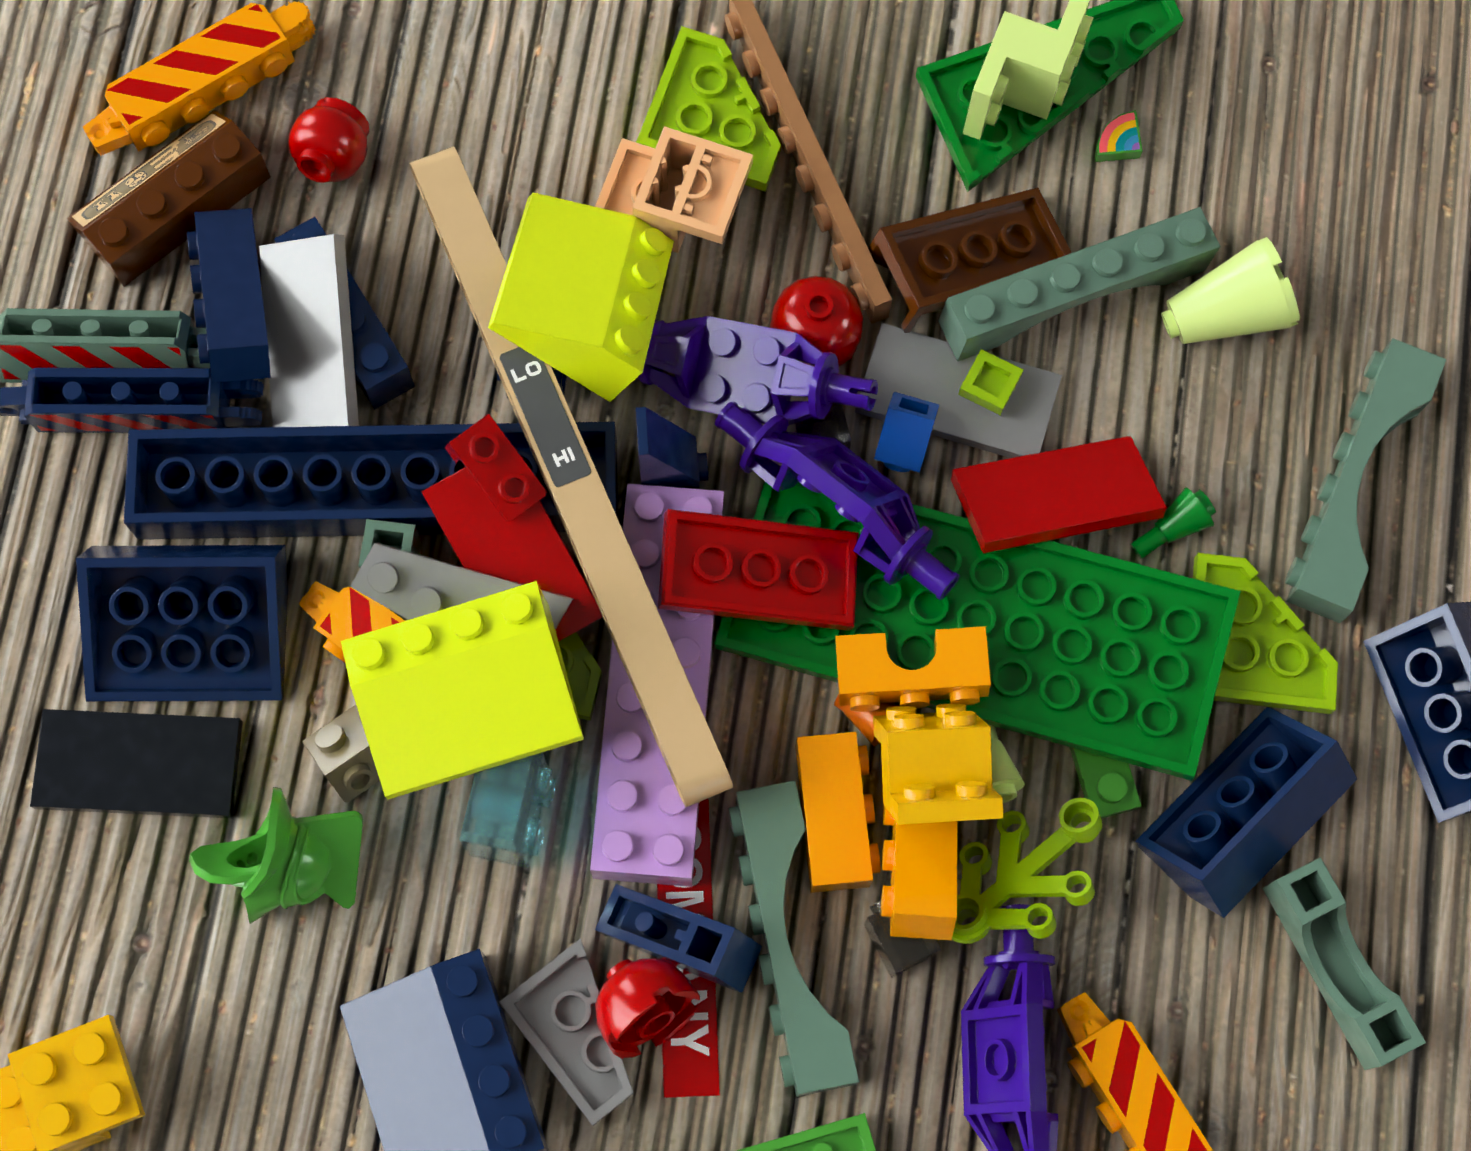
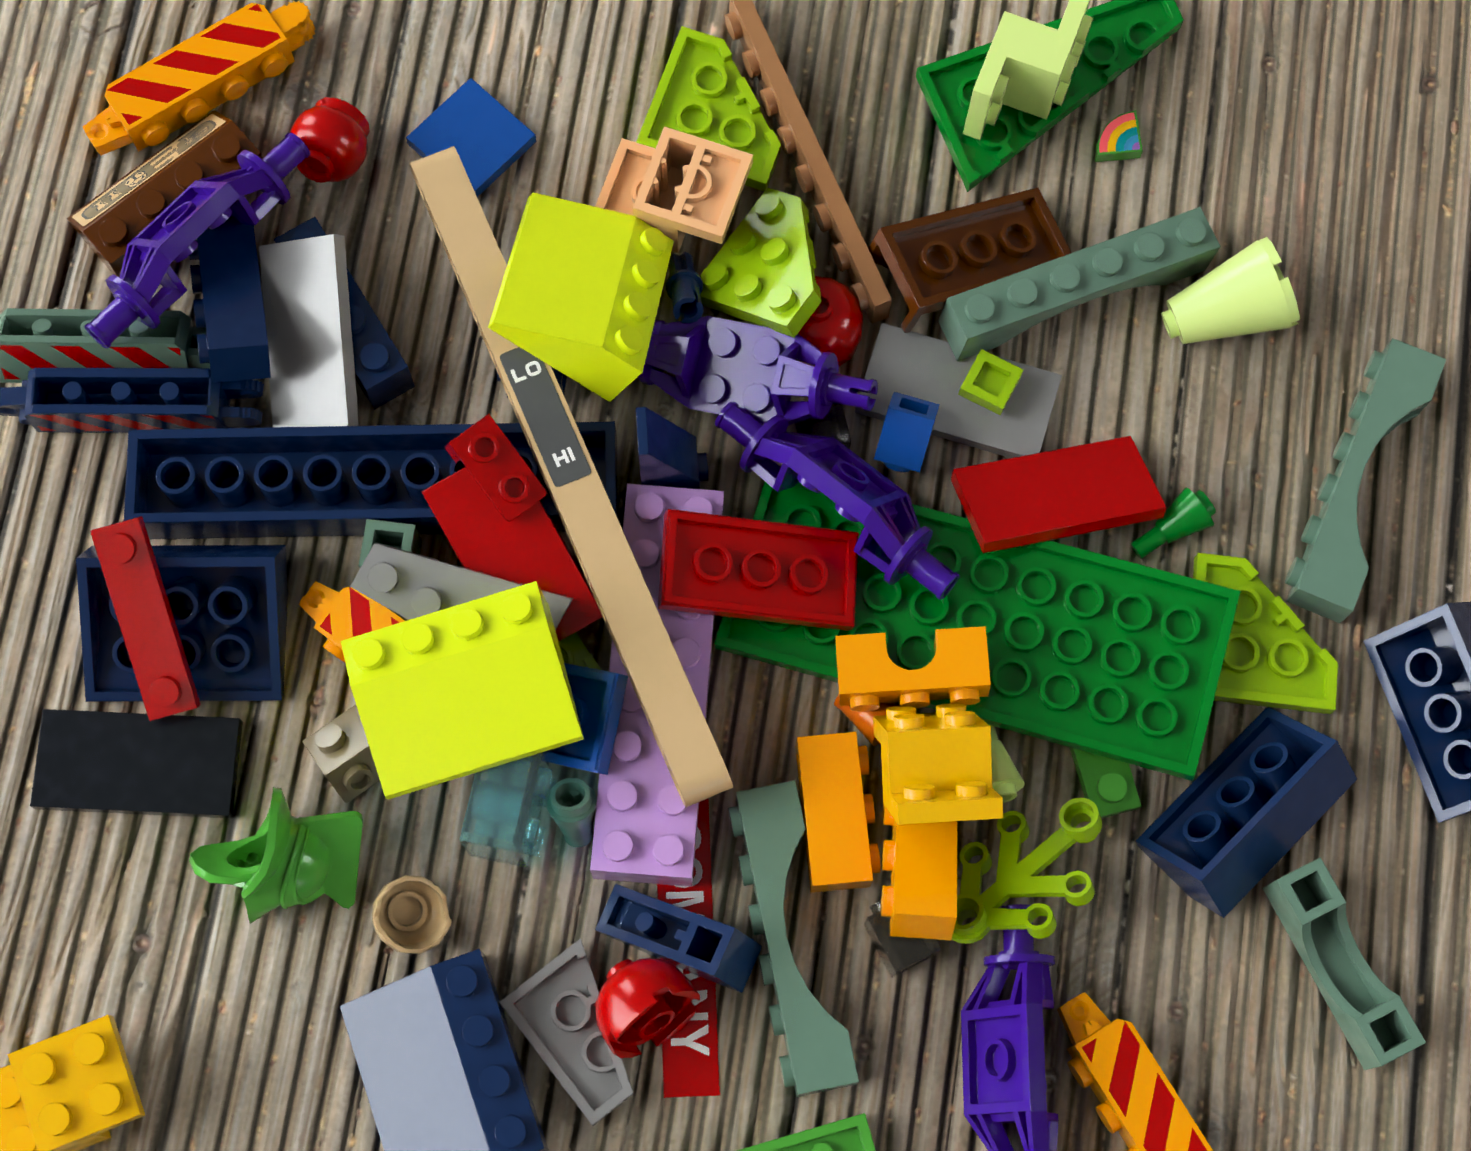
(145, 618): none -> red plate
(175, 231): none -> dark purple plate
(411, 914): none -> tan hair
(479, 129): none -> blue tile
(573, 809): none -> sand green cone
(598, 705): none -> blue tile
(684, 288): none -> dark blue axle
(766, 267): none -> lime plate

